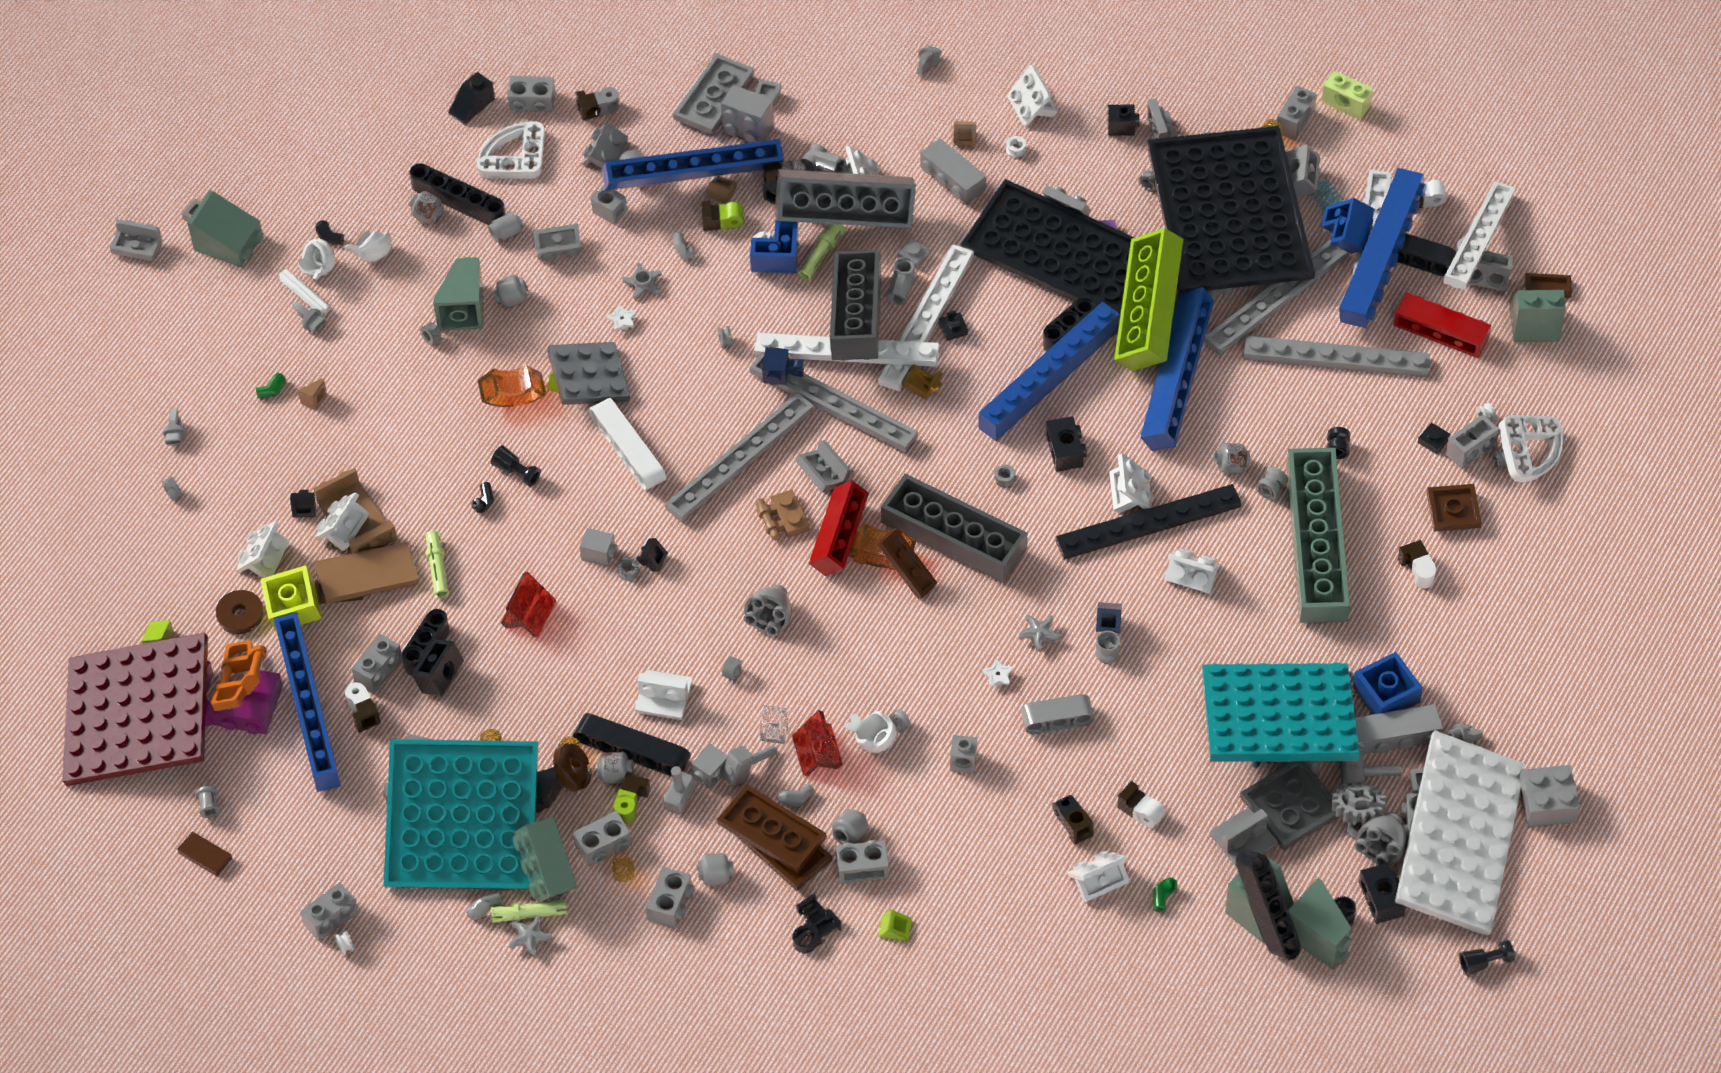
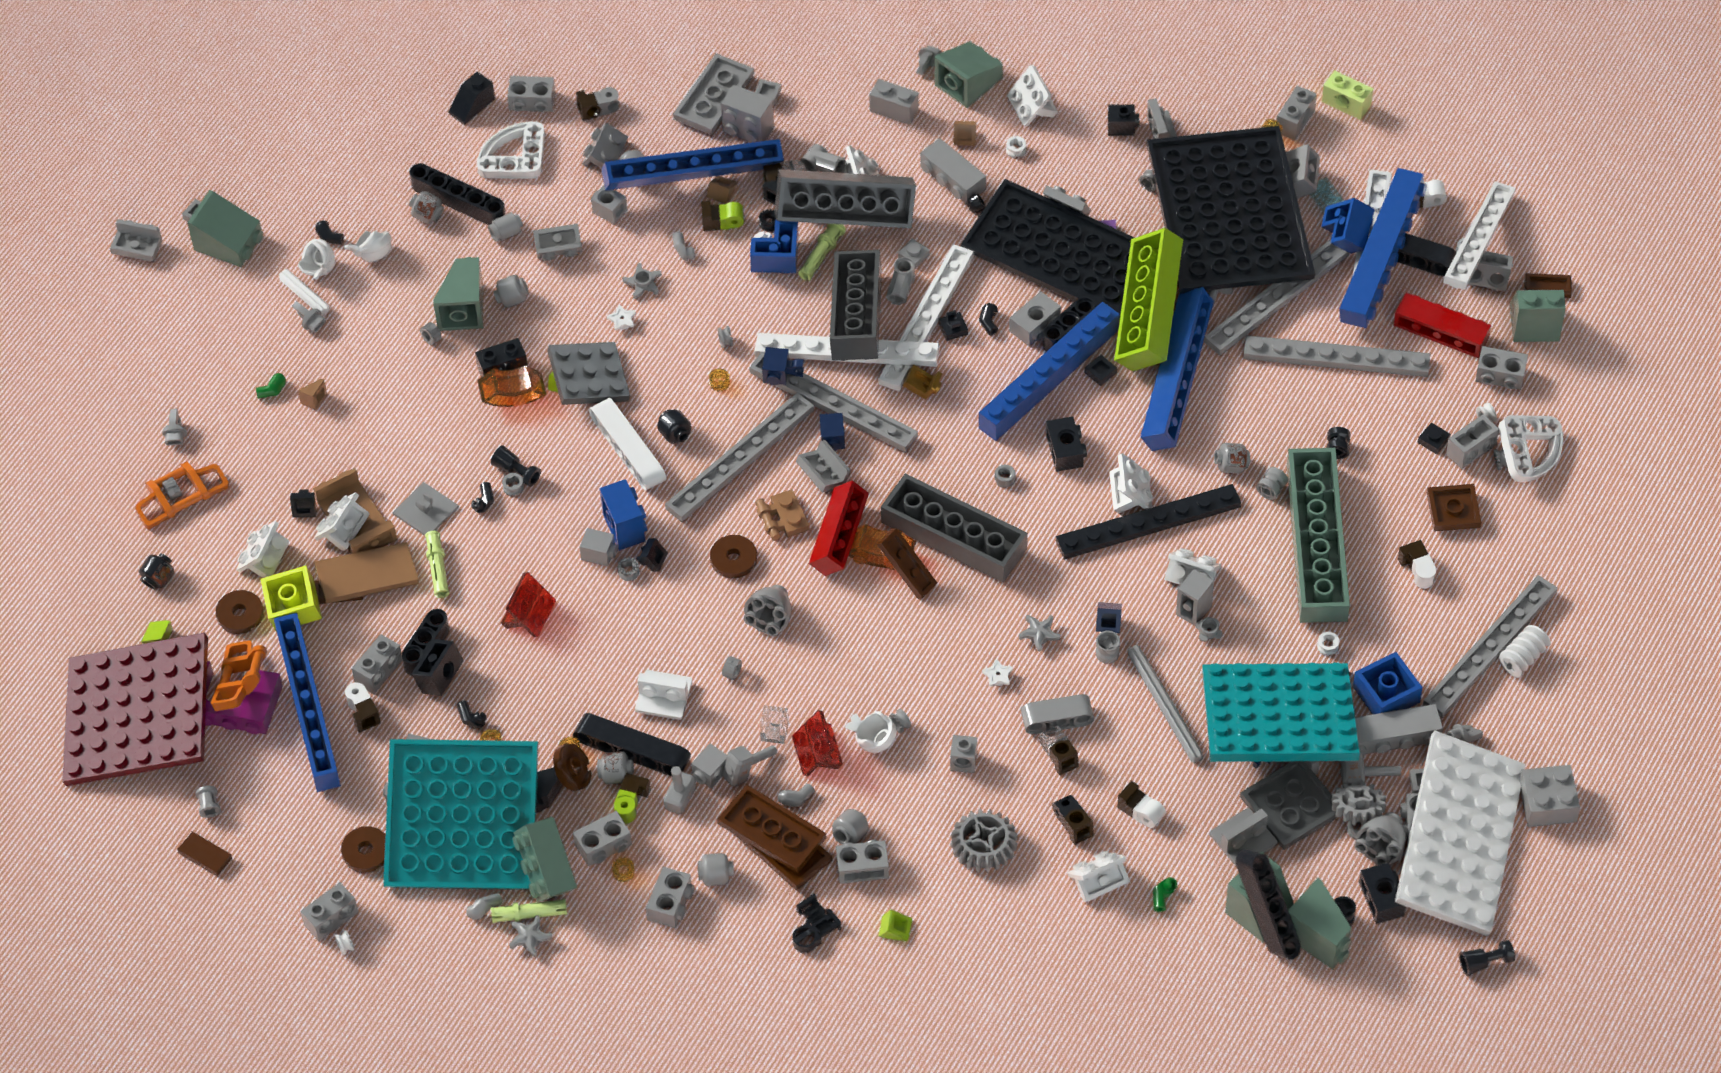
(156, 571): none -> black head
(170, 511): none -> orange bar
(355, 841): none -> reddish brown tile
(425, 509): none -> light grey piece
(468, 718): none -> black arm
(503, 357): none -> black brick
(515, 489): none -> light grey bush
(623, 514): none -> blue brick
(674, 426): none -> black head
(720, 385): none -> clear yellow bush
(733, 545): none -> reddish brown tile
(762, 222): none -> black bush
(832, 430): none -> dark blue brick
(894, 101): none -> light grey brick
(966, 72): none -> sand green slope
(976, 203): none -> black hinge
(979, 852): none -> light grey gear
(986, 316): none -> black arm
(1033, 317): none -> light grey brick
(1059, 750): none -> dark brown leg
(1100, 370): none -> black plate
(1165, 704): none -> light grey axle
(1194, 597): none -> light grey brick
(1208, 623): none -> light grey plate
(1328, 650): none -> white bush
(1490, 645): none -> light grey plate
(1501, 368): none -> light grey brick
(1524, 650): none -> white piece

